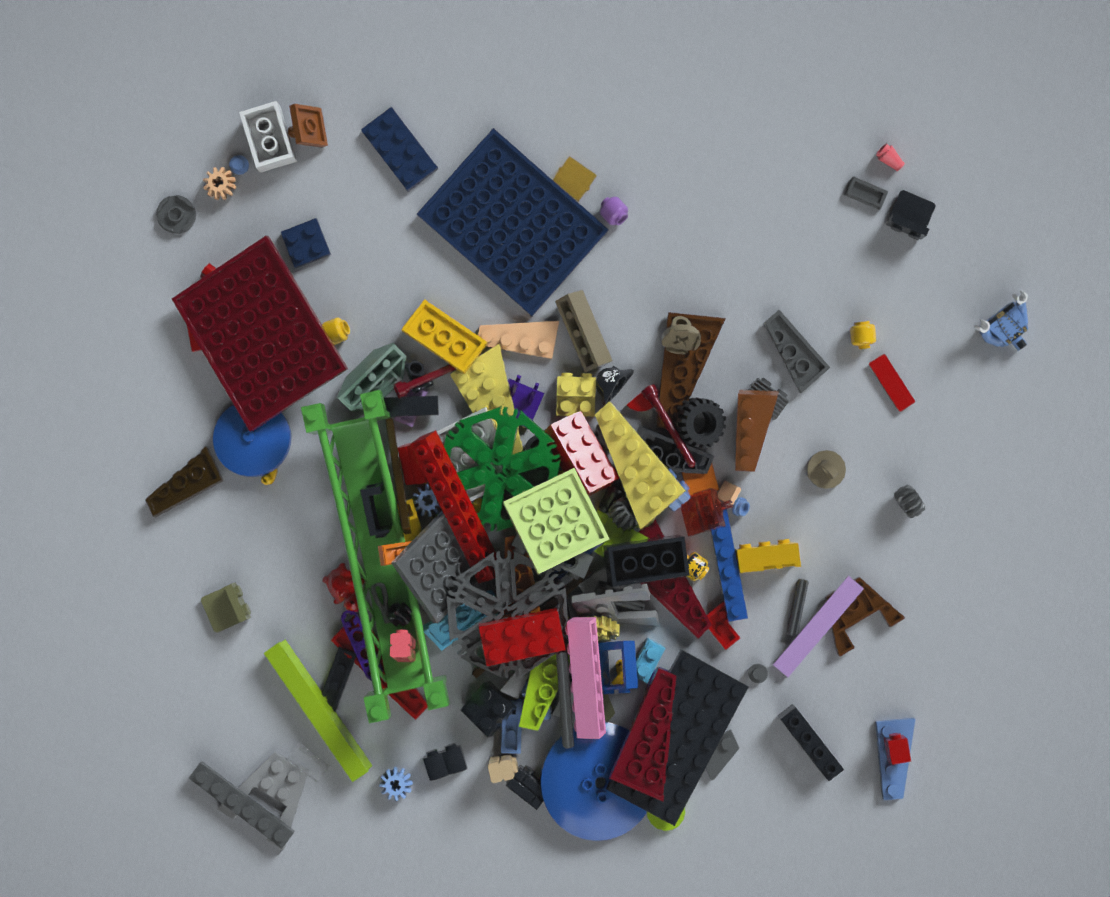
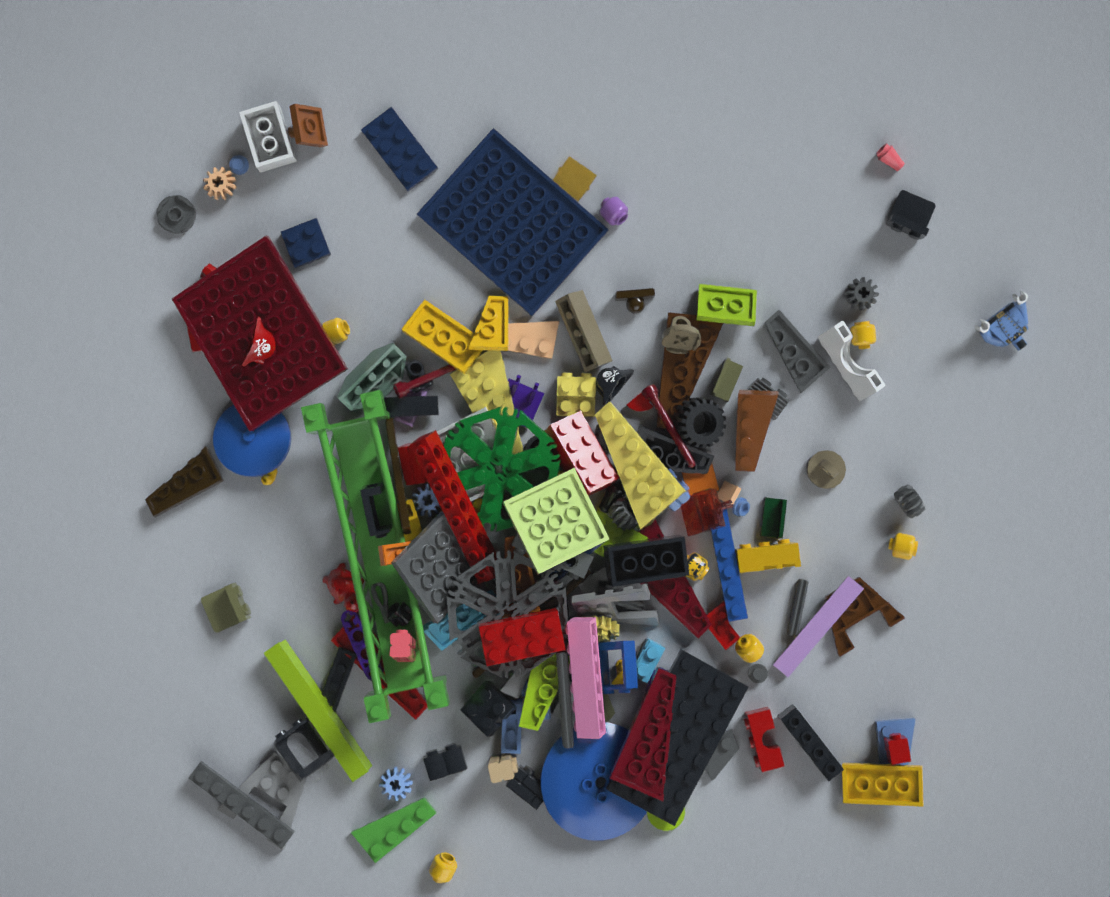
(261, 345): none -> red hat
(304, 728): none -> black panel
(389, 831): none -> bright green wing
(443, 867): none -> yellow head
(493, 326): none -> yellow wing
(635, 298): none -> dark brown tile
(726, 305): none -> lime plate
(726, 380): none -> olive panel
(749, 648): none -> yellow head
(758, 722): none -> red arch
(773, 517): none -> dark green panel
(857, 298): none -> dark grey gear
(861, 380): none -> white arch
(866, 193): dark grey tile -> none
(883, 784): none -> yellow plate
(892, 382): red piece -> none
(903, 546): none -> yellow head

